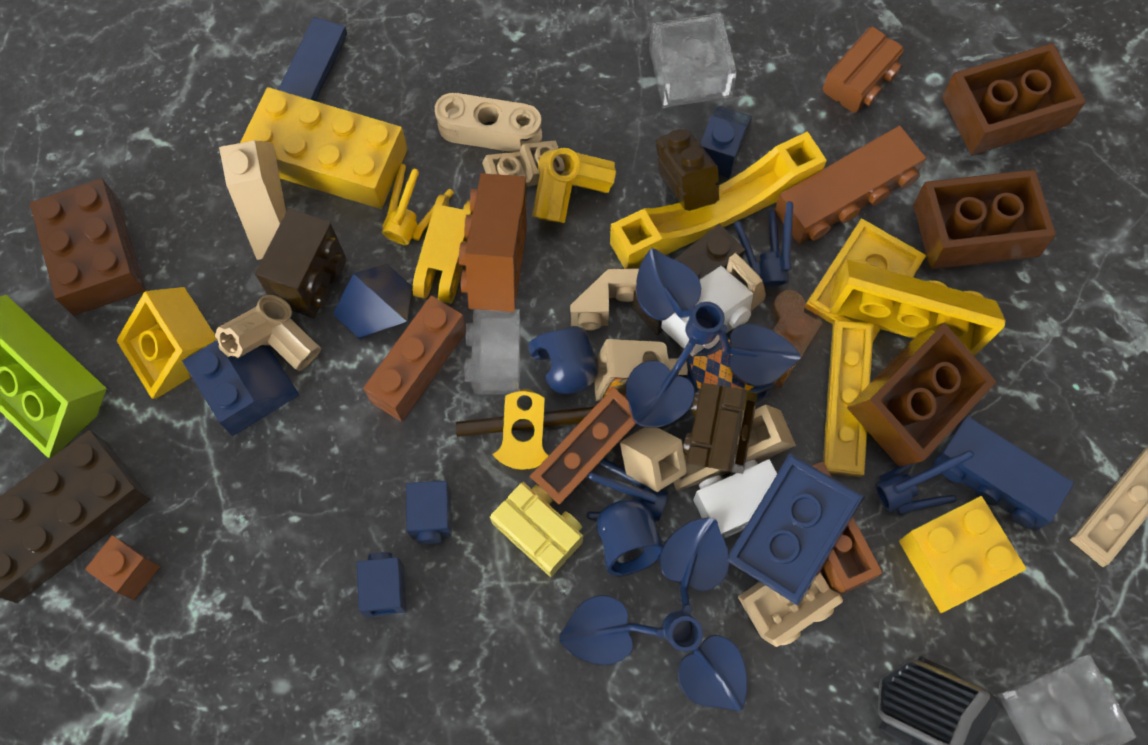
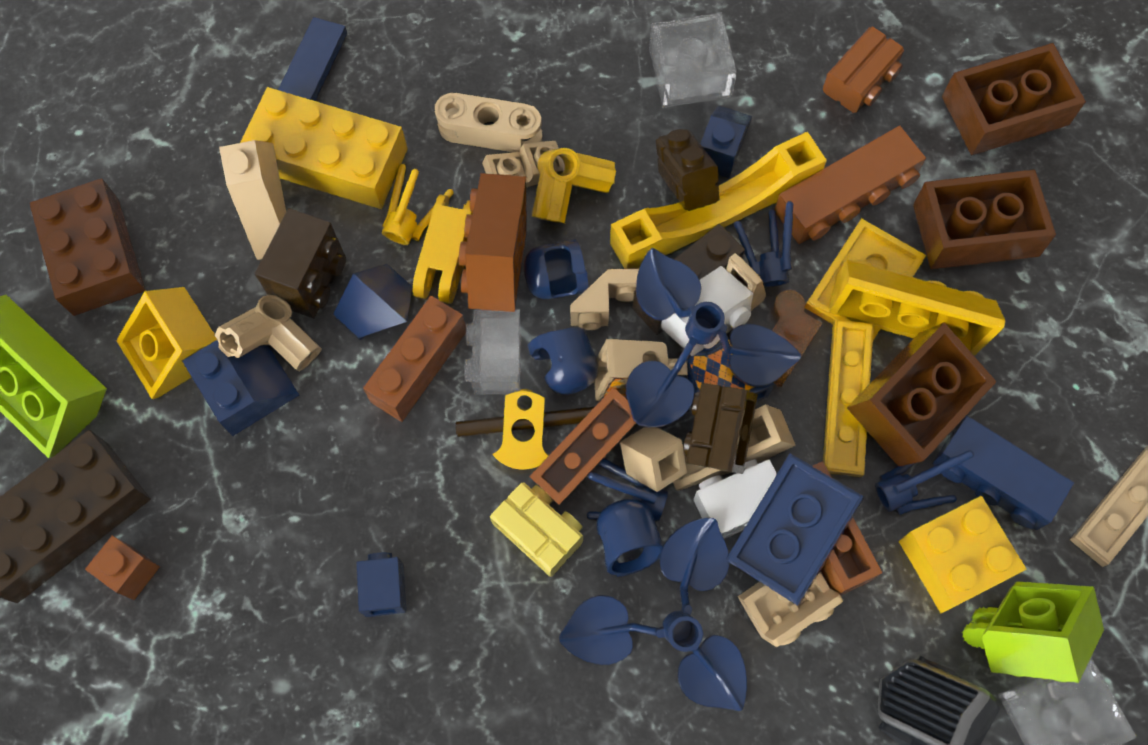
(428, 511): dark blue brick -> none
(556, 270): none -> dark blue helmet
(1039, 631): none -> lime hinge

